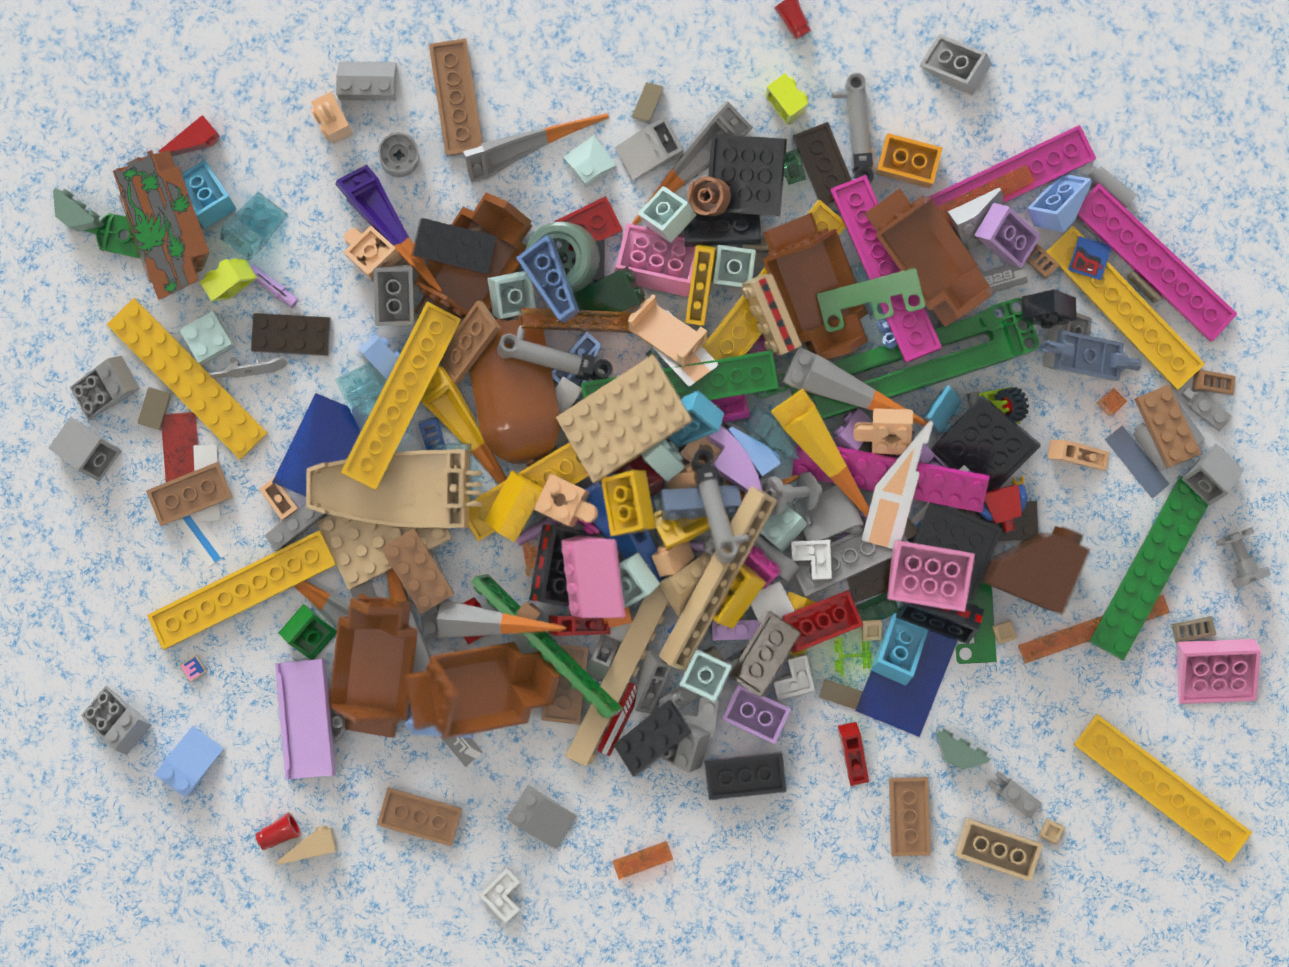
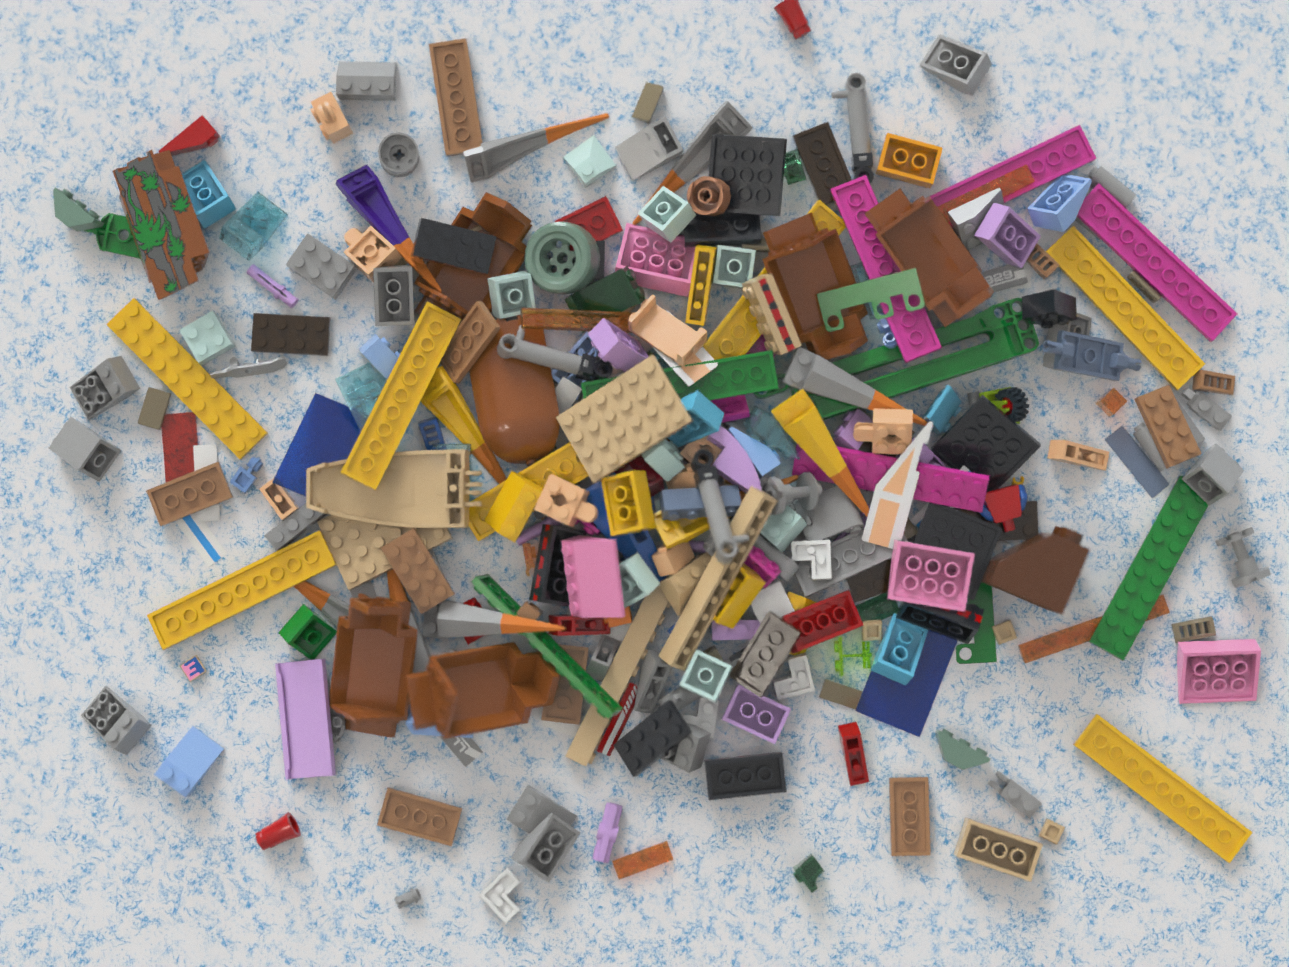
(228, 279): neon yellow brick -> none
(244, 478): none -> medium blue plate
(316, 844): tan slope -> none
(321, 266): none -> light grey brick
(408, 898): none -> light grey pin
(546, 847): none -> light grey slope
(548, 274): medium blue wedge -> none
(607, 832): none -> lavender piece
(617, 346): none -> lavender brick
(786, 98): neon yellow brick -> none
(808, 871): none -> clear green brick
(1089, 258): sticker -> none

